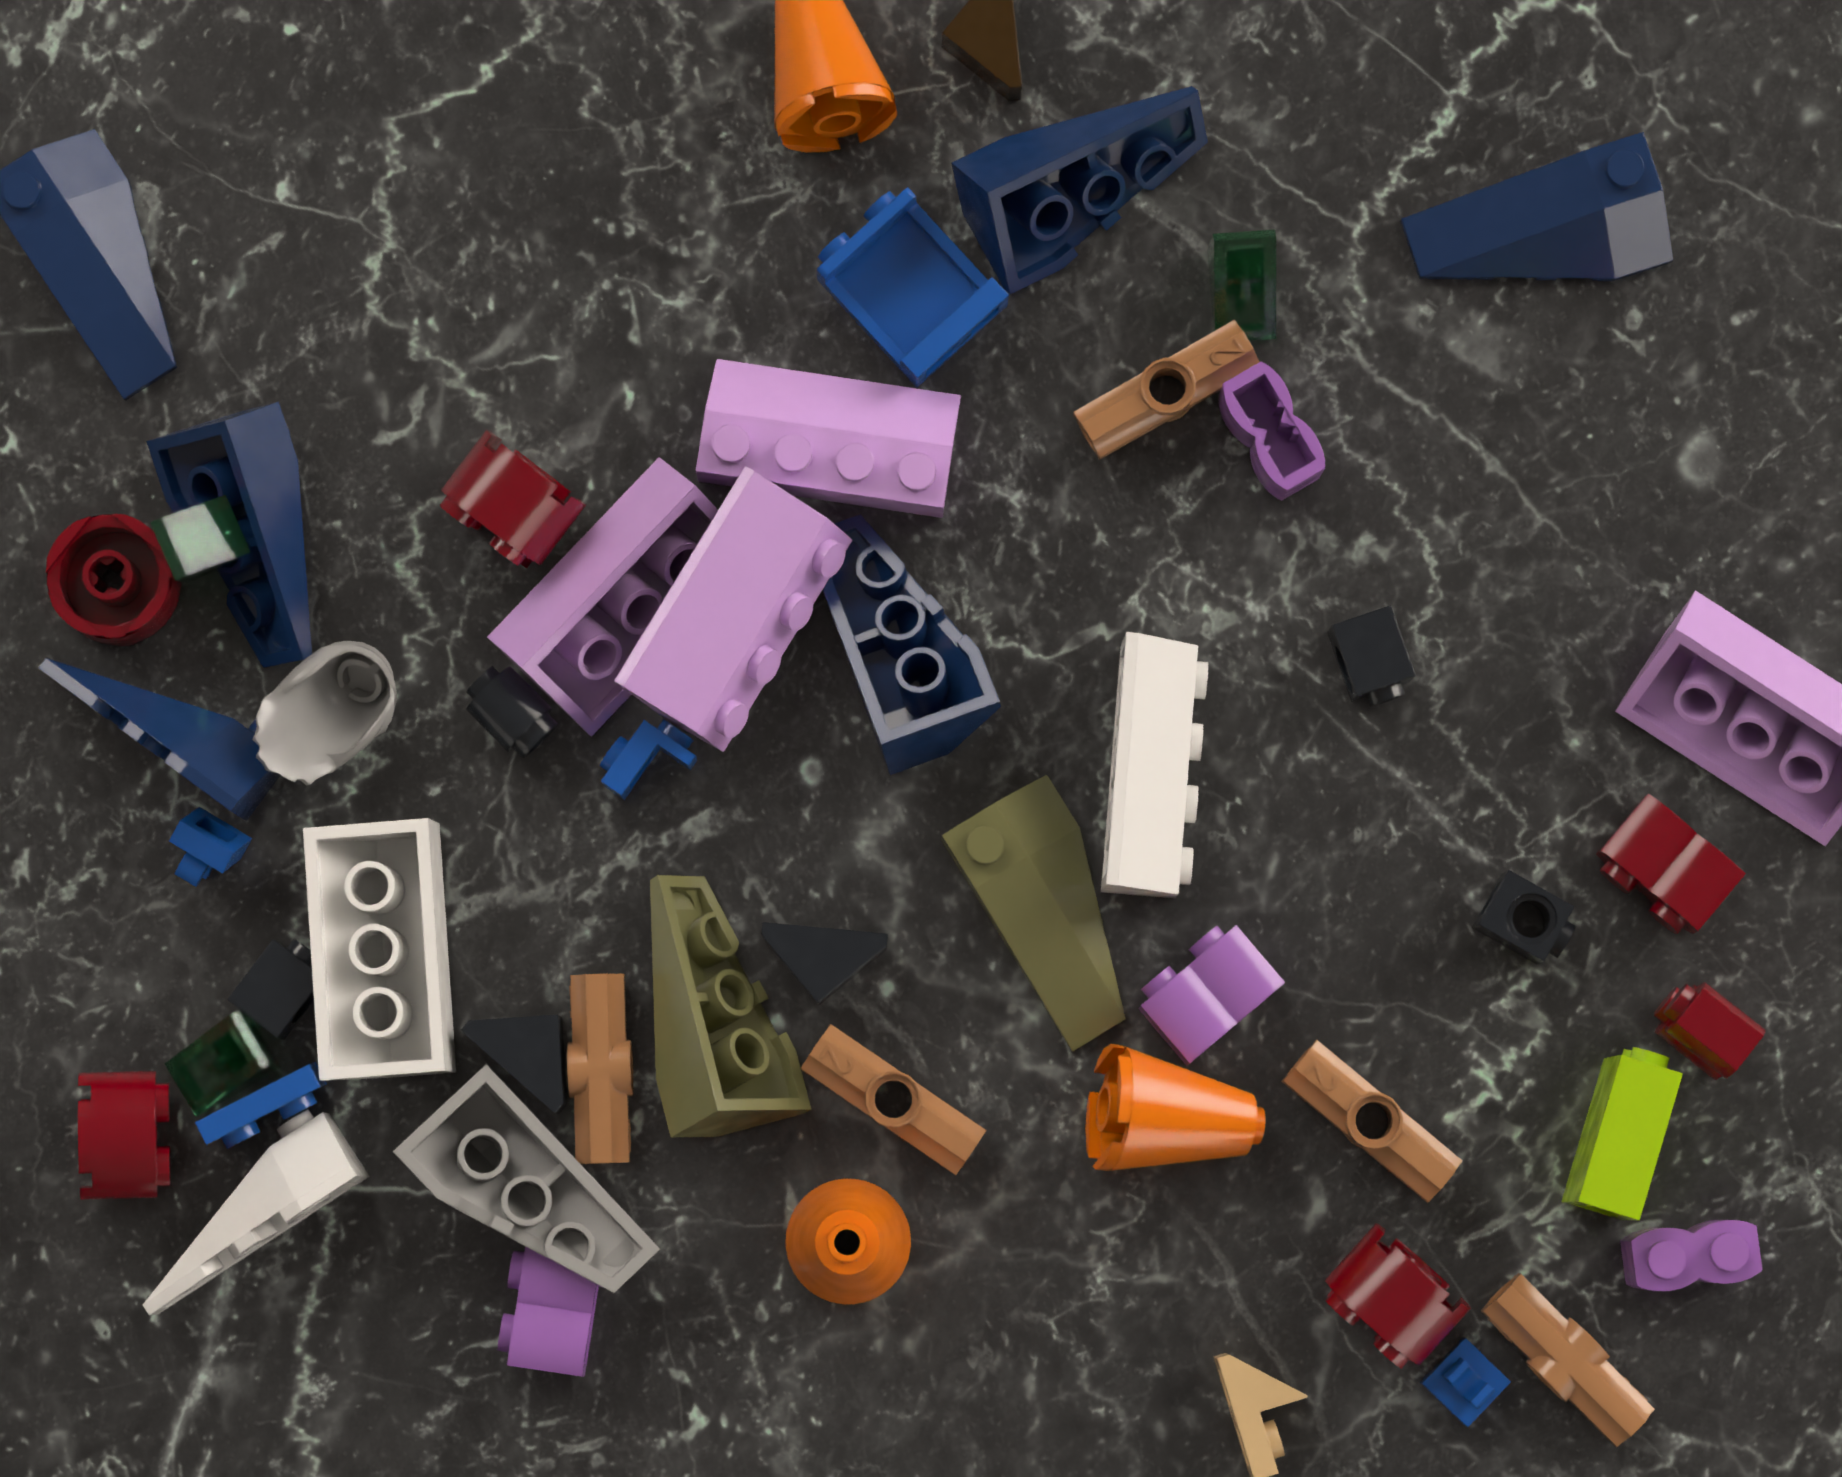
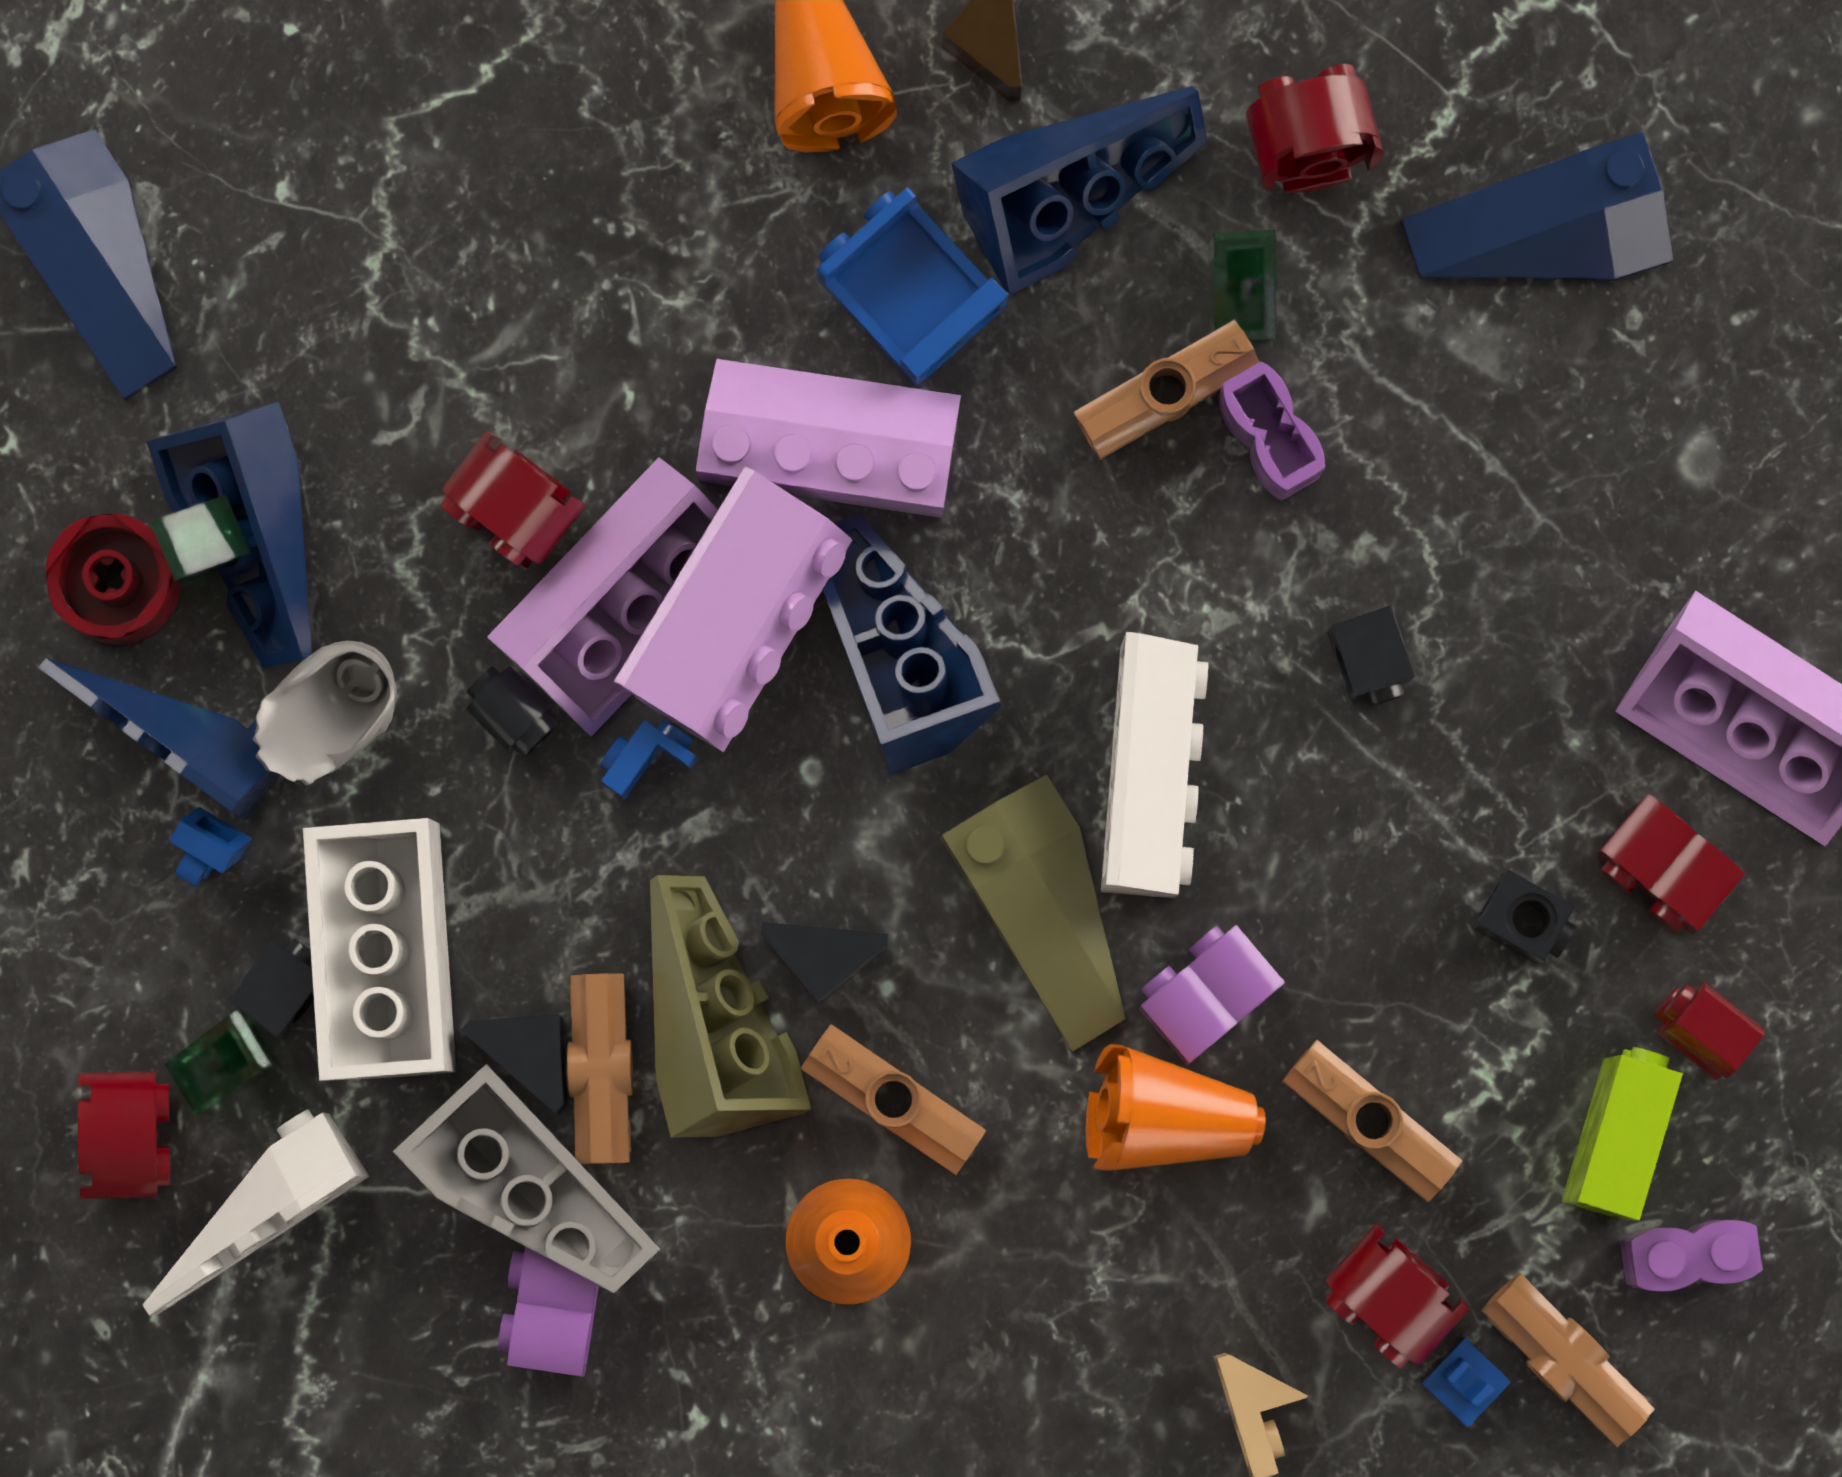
(239, 1119): blue plate -> none
(1313, 129): none -> dark red brick

